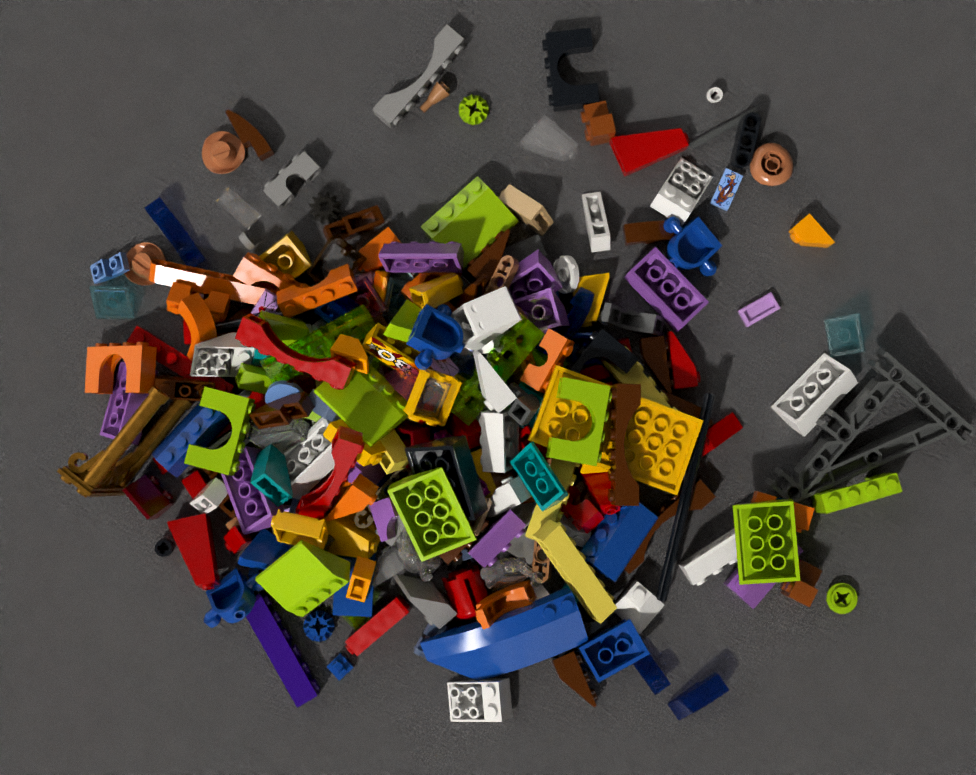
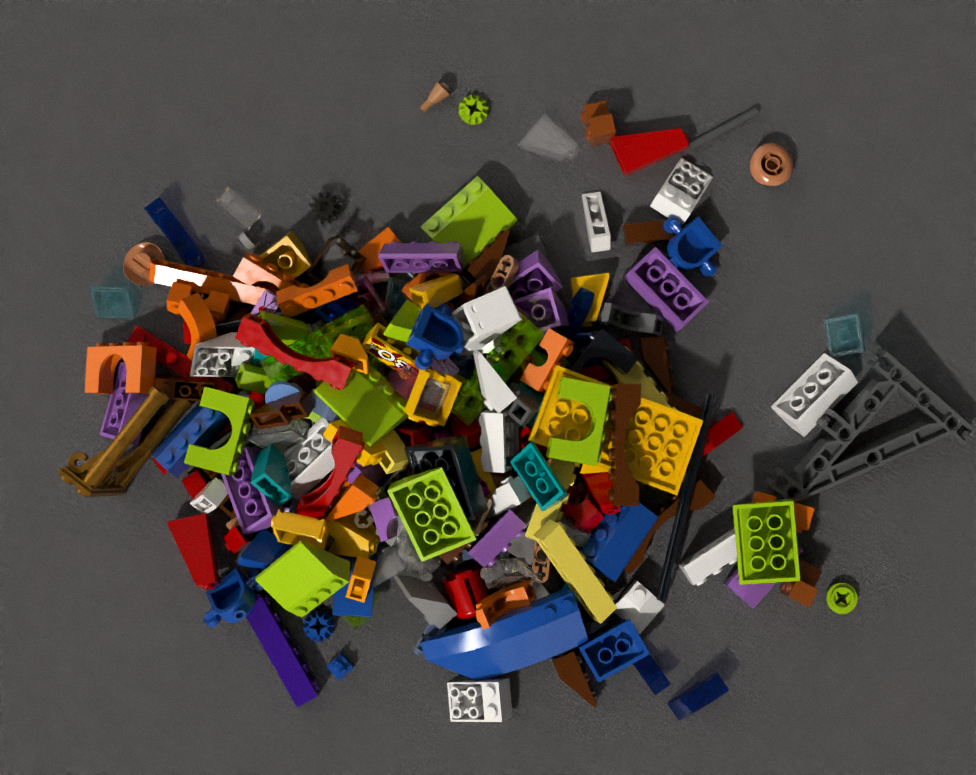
(110, 268): medium blue slope -> none
(149, 496): dark red slope -> none
(161, 542): black bush -> none
(222, 152): nougat hat -> none
(250, 136): reddish brown slope -> none
(301, 167): light grey arch -> none
(355, 224): reddish brown slope -> none
(377, 625): red slope -> none
(381, 283): light orange slope -> none
(394, 105): light grey arch -> none
(526, 209): tan slope -> none
(557, 46): black arch -> none
(567, 272): white tile -> none
(682, 368): red slope -> none
(717, 97): white hinge -> none
(726, 189): tile -> none
(751, 133): black beam -> none
(758, 309): lavender tile -> none
(810, 233): light orange slope -> none
(845, 497): lime arch -> none

